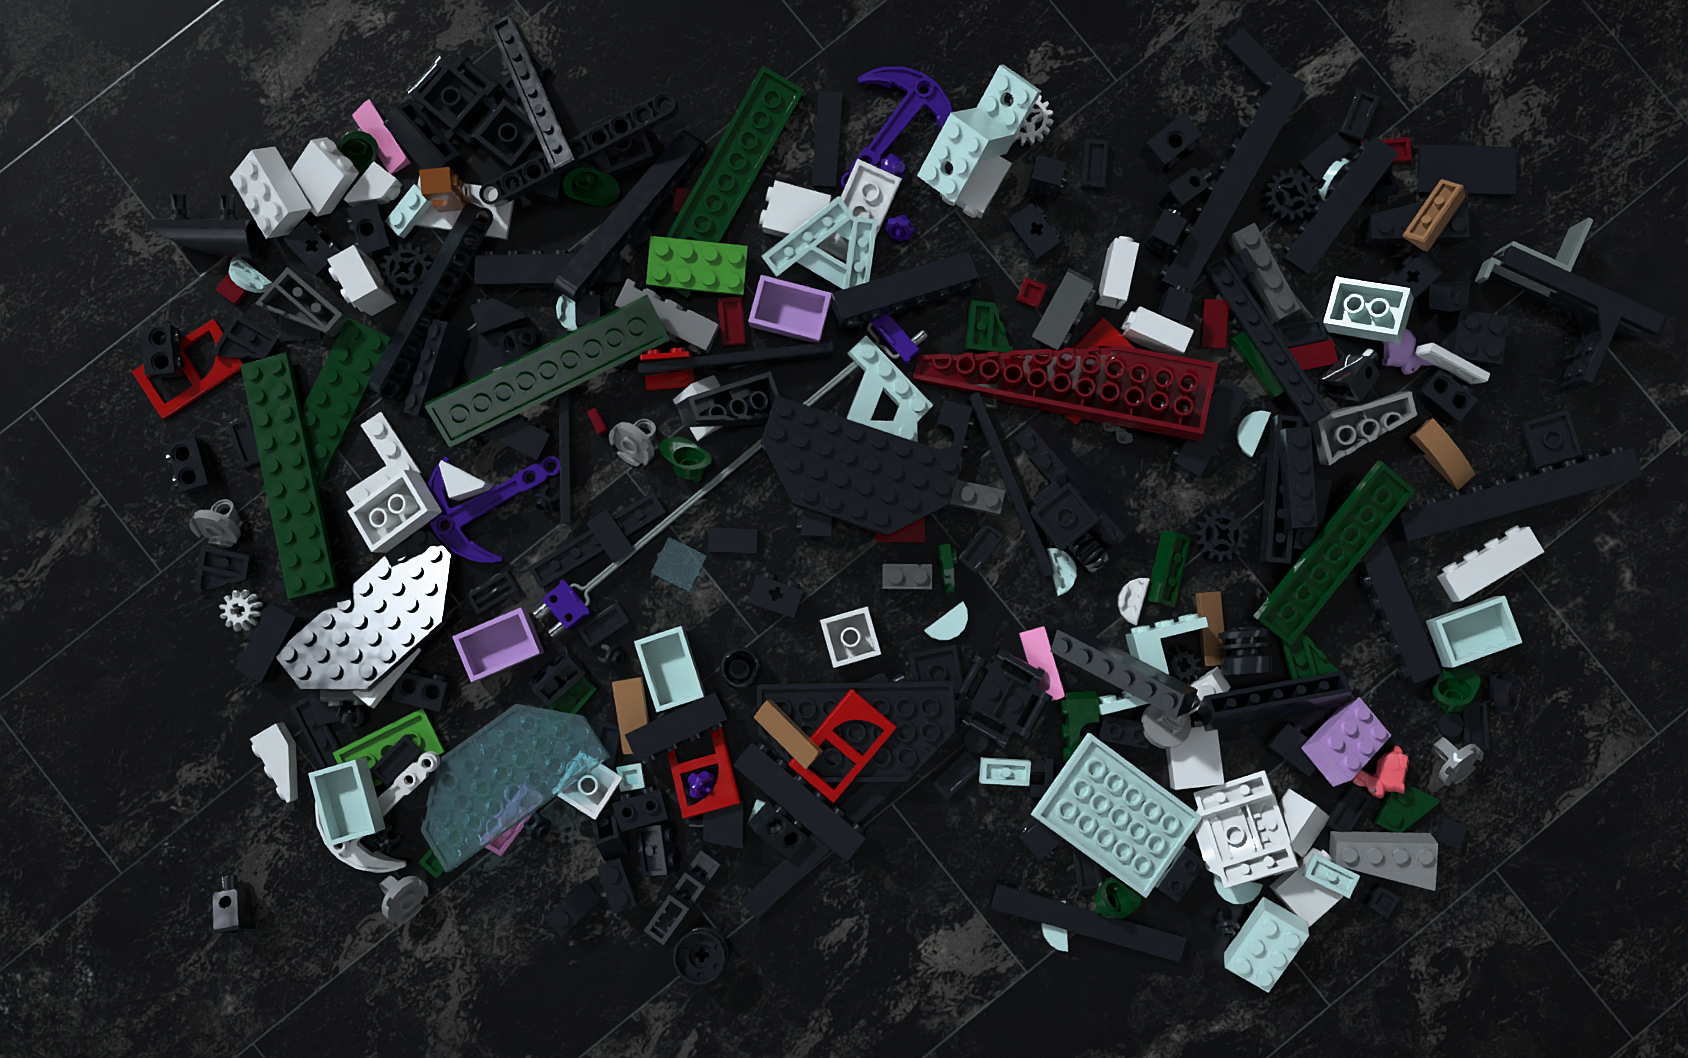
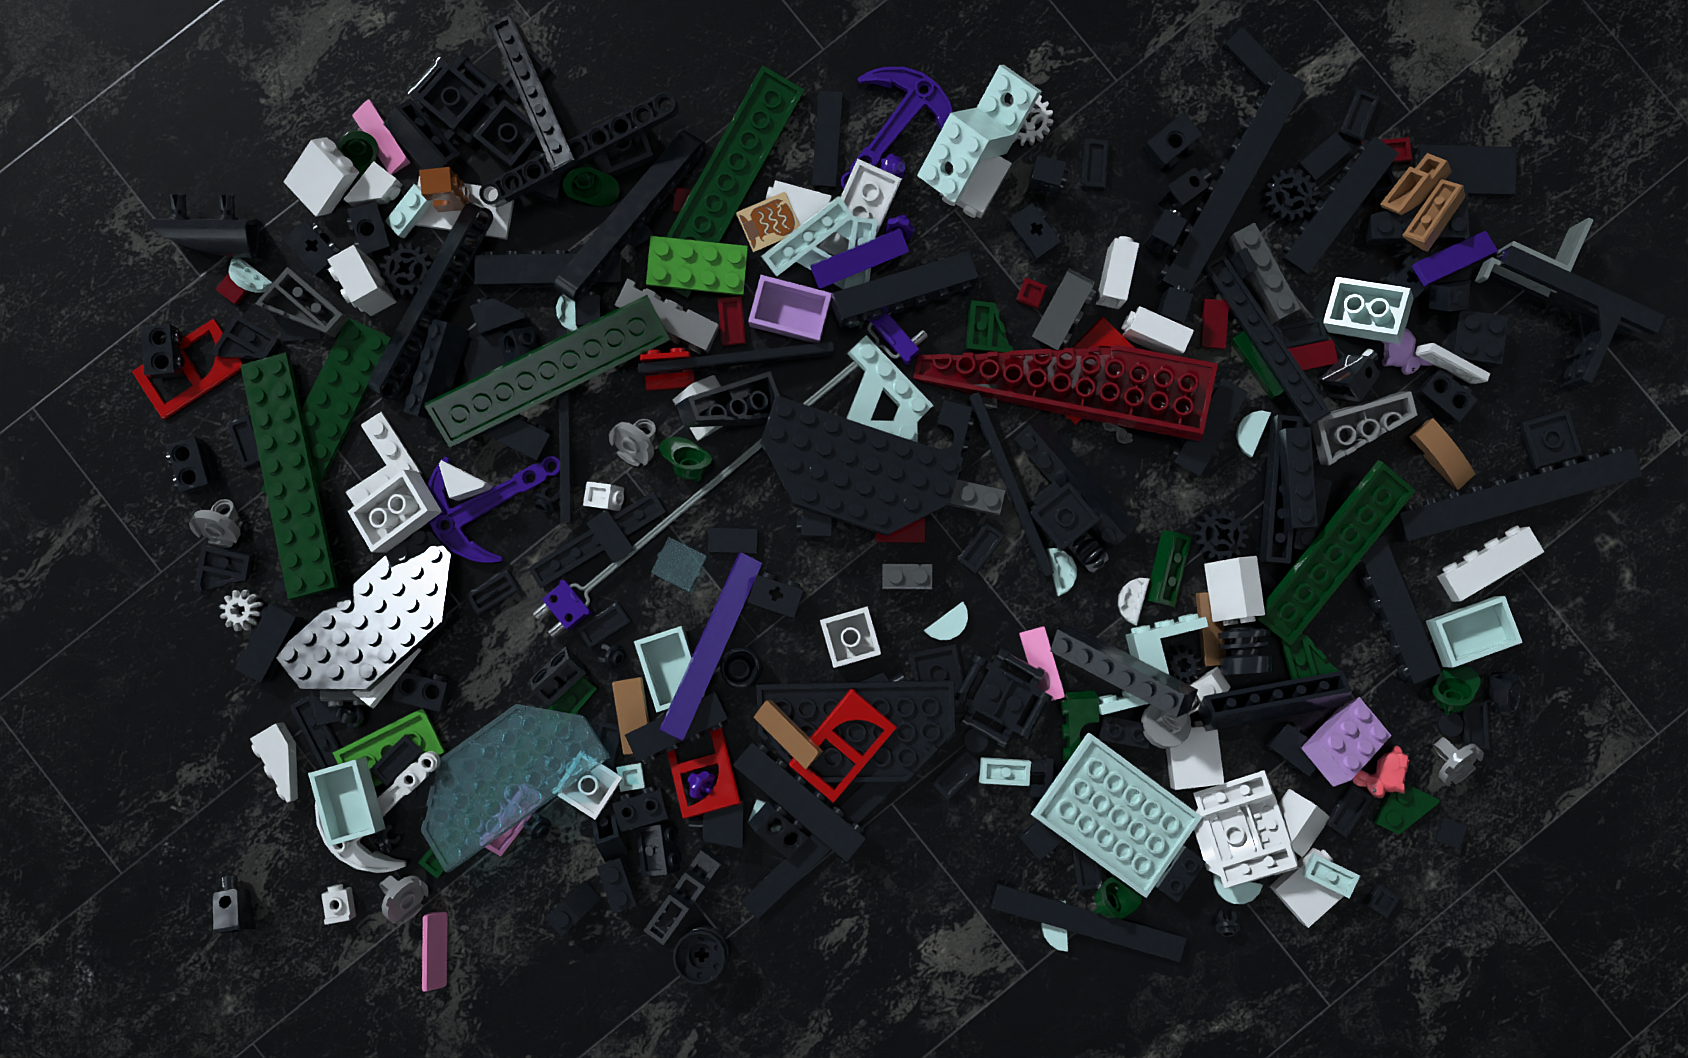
(270, 192): white brick -> none
(346, 904): none -> white brick
(434, 951): none -> bright pink slope
(498, 644): lavender piece -> none
(598, 421): dark red tile -> none
(603, 496): none -> white bracket
(710, 647): none -> dark purple tile
(768, 221): none -> sticker
(859, 258): none -> dark purple tile
(947, 558): dark green wing -> none
(1234, 590): none -> white brick
(1266, 944): light aqua brick -> none
(1332, 173): light aqua tile -> none
(1390, 855): light grey wedge -> none
(1416, 184): none -> medium nougat slope
(1454, 258): none -> dark purple tile

